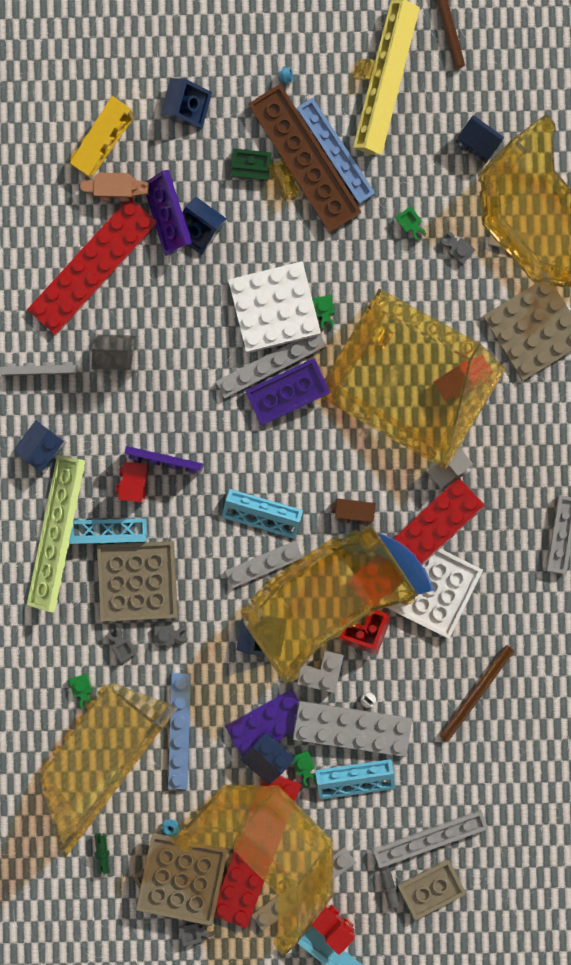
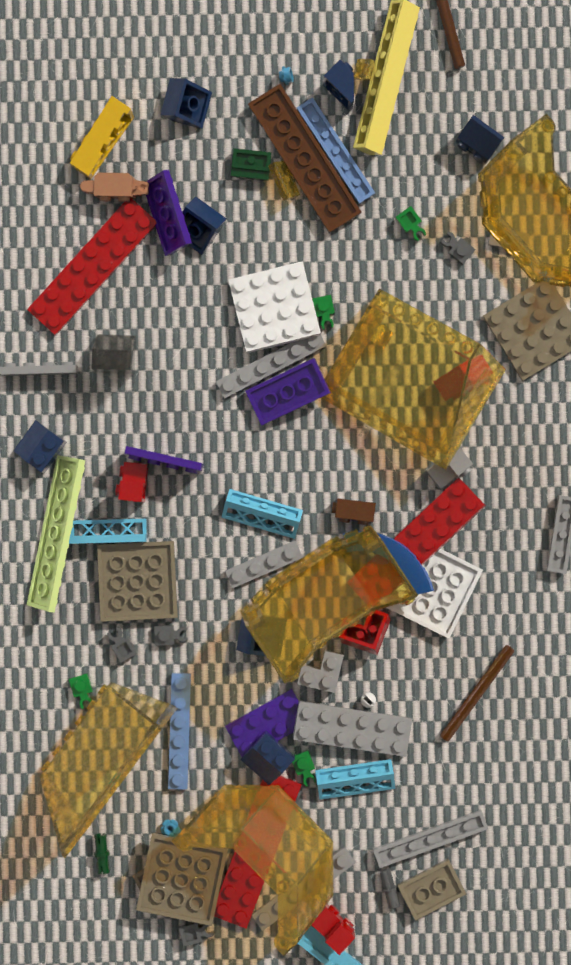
(340, 83): none -> dark blue slope

